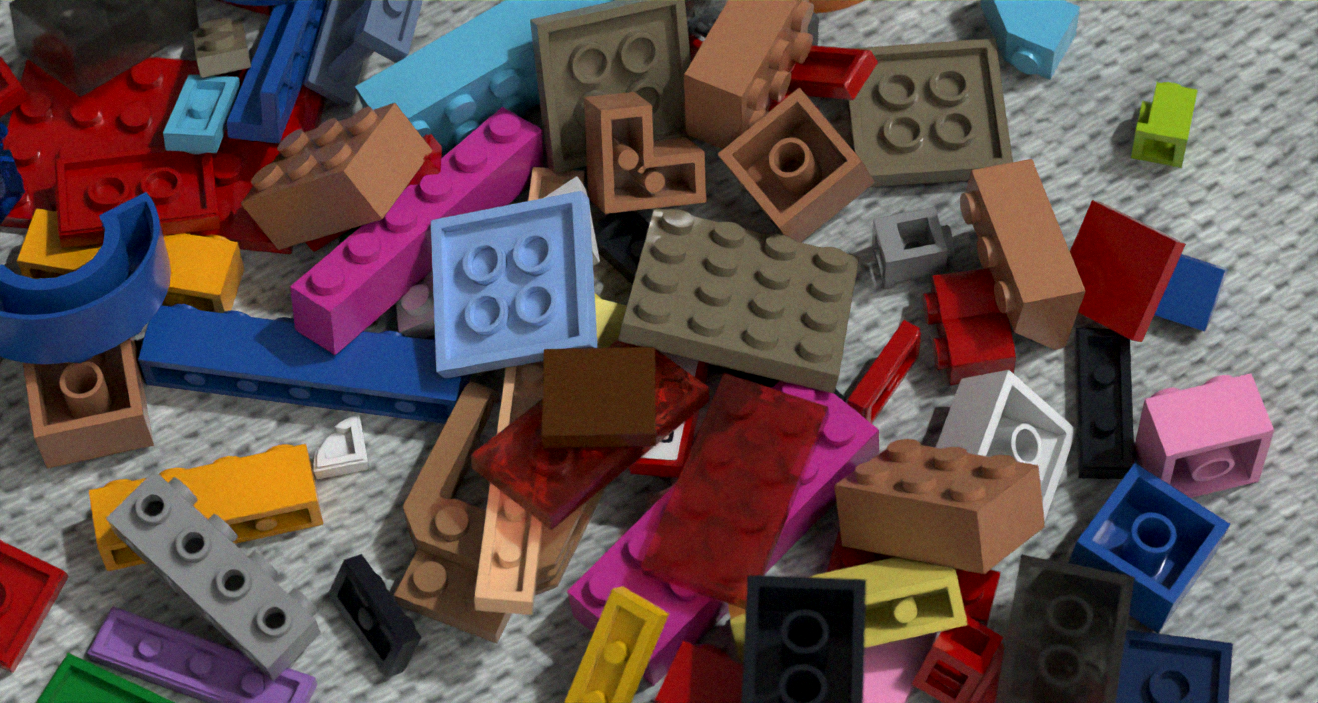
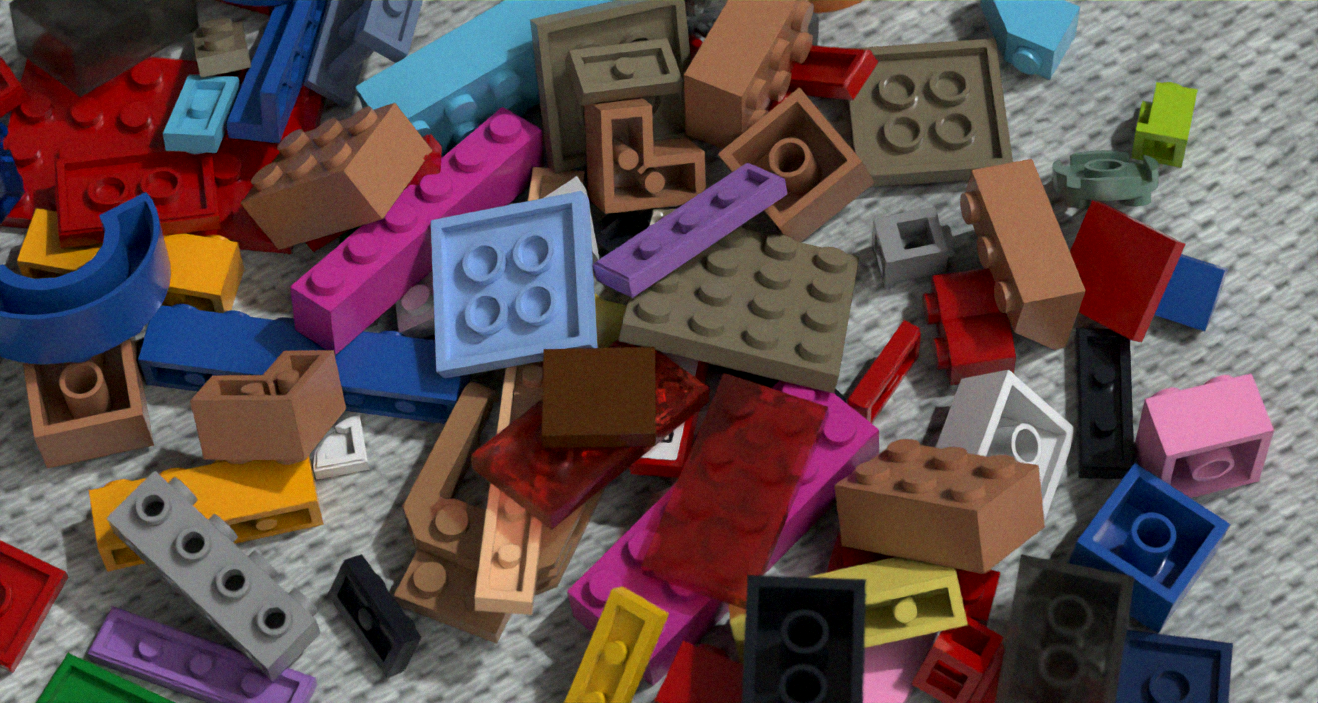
(271, 413): none -> nougat brick
(623, 71): none -> dark tan plate
(689, 229): none -> medium lavender tile
(1105, 177): none -> sand green plate

